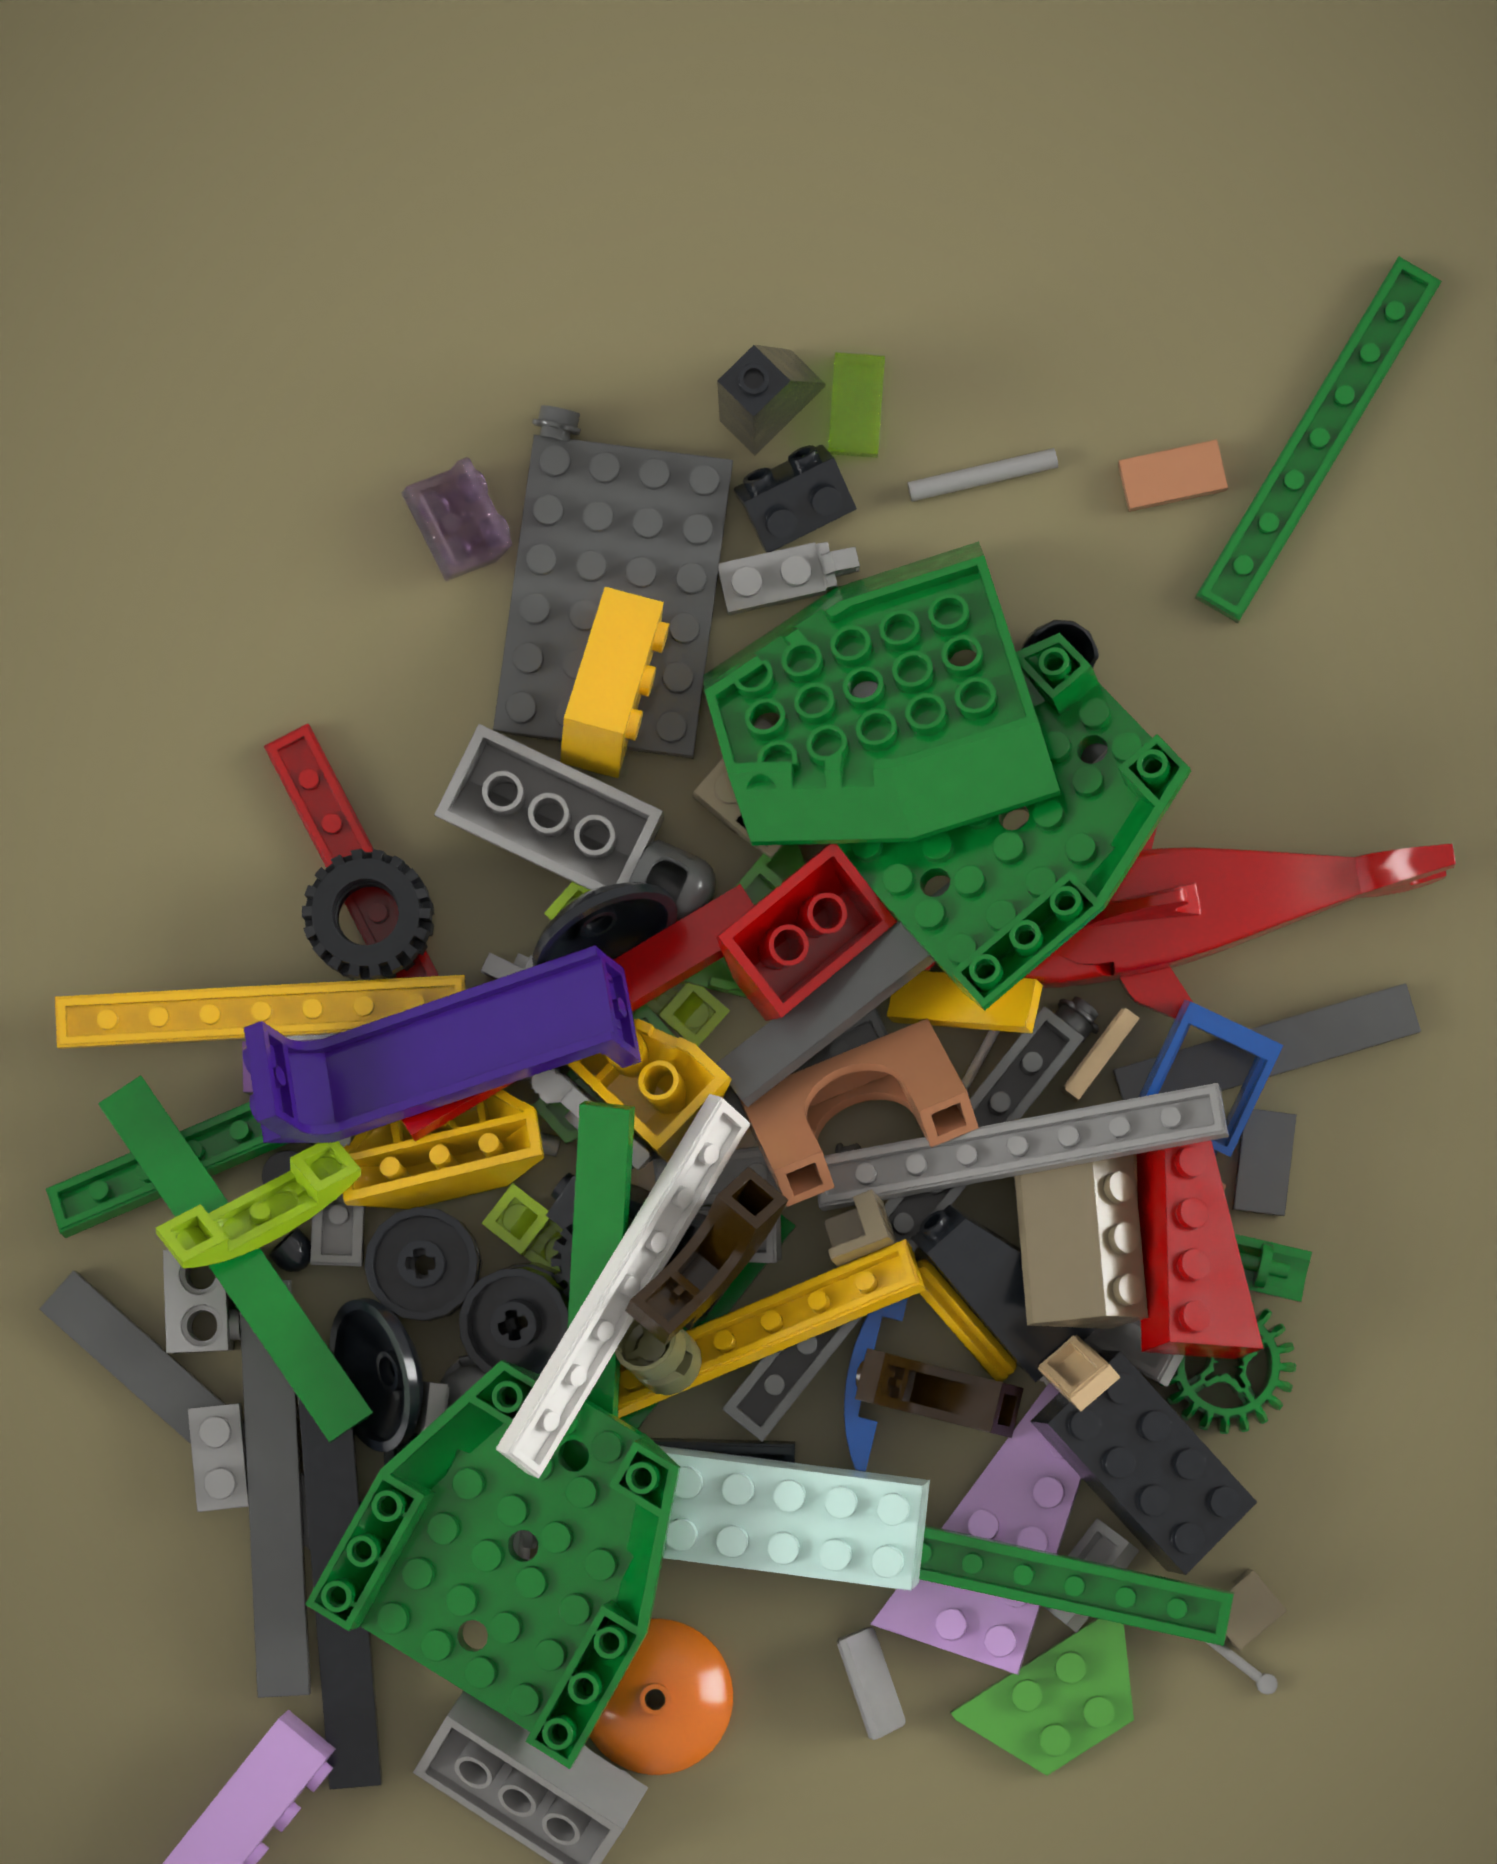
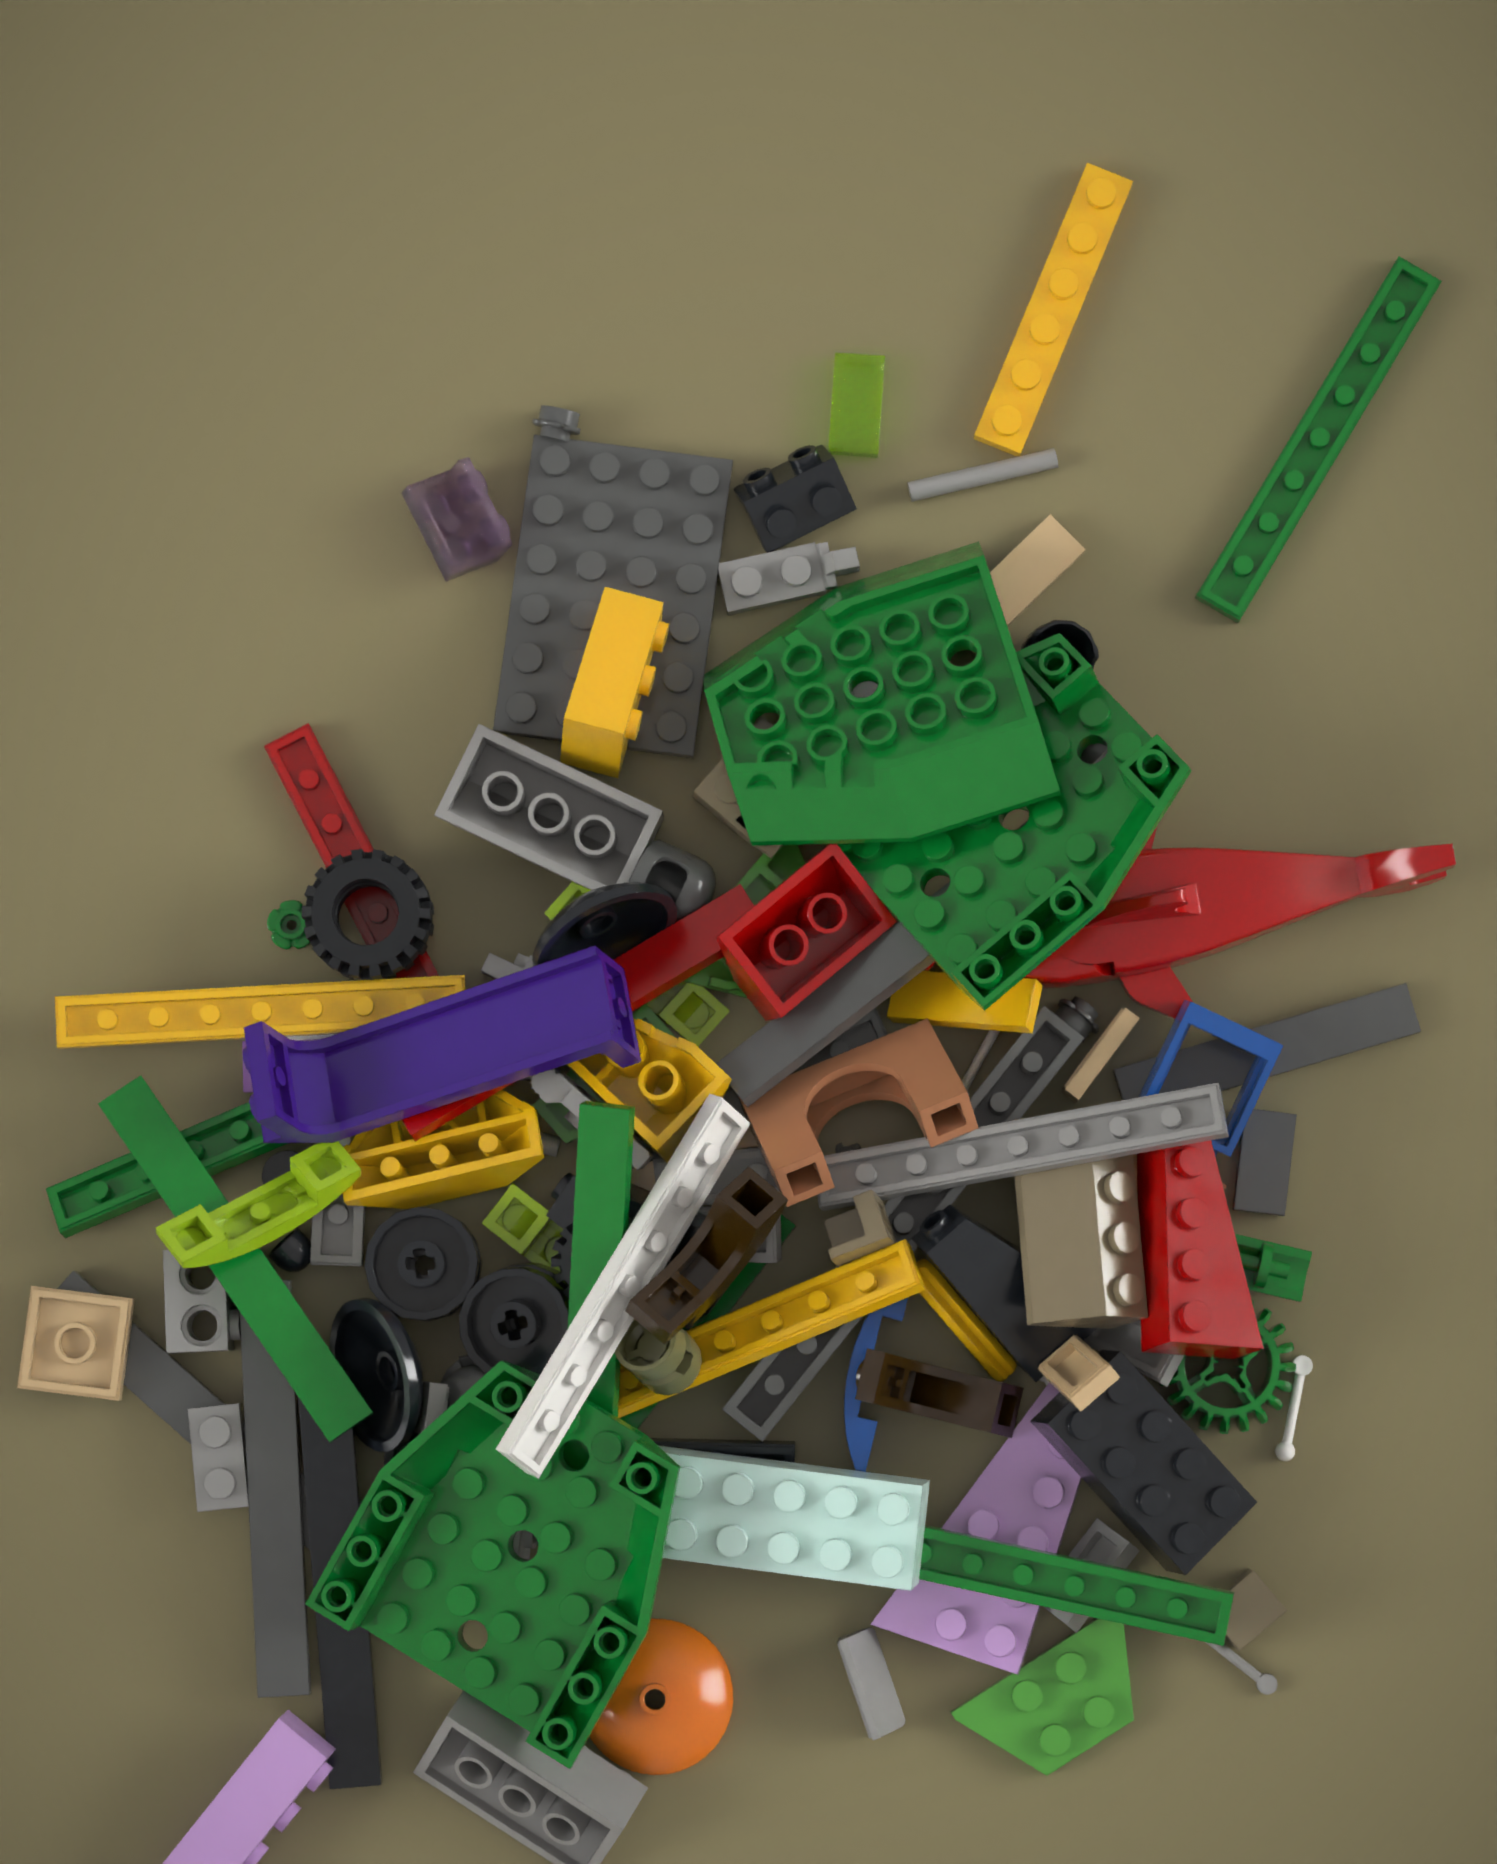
(76, 1343): none -> tan tile
(278, 921): none -> green plate
(764, 394): black slope -> none
(1034, 567): none -> tan tile
(1053, 310): none -> yellow plate
(1172, 475): nougat tile -> none
(1285, 1450): none -> white hinge

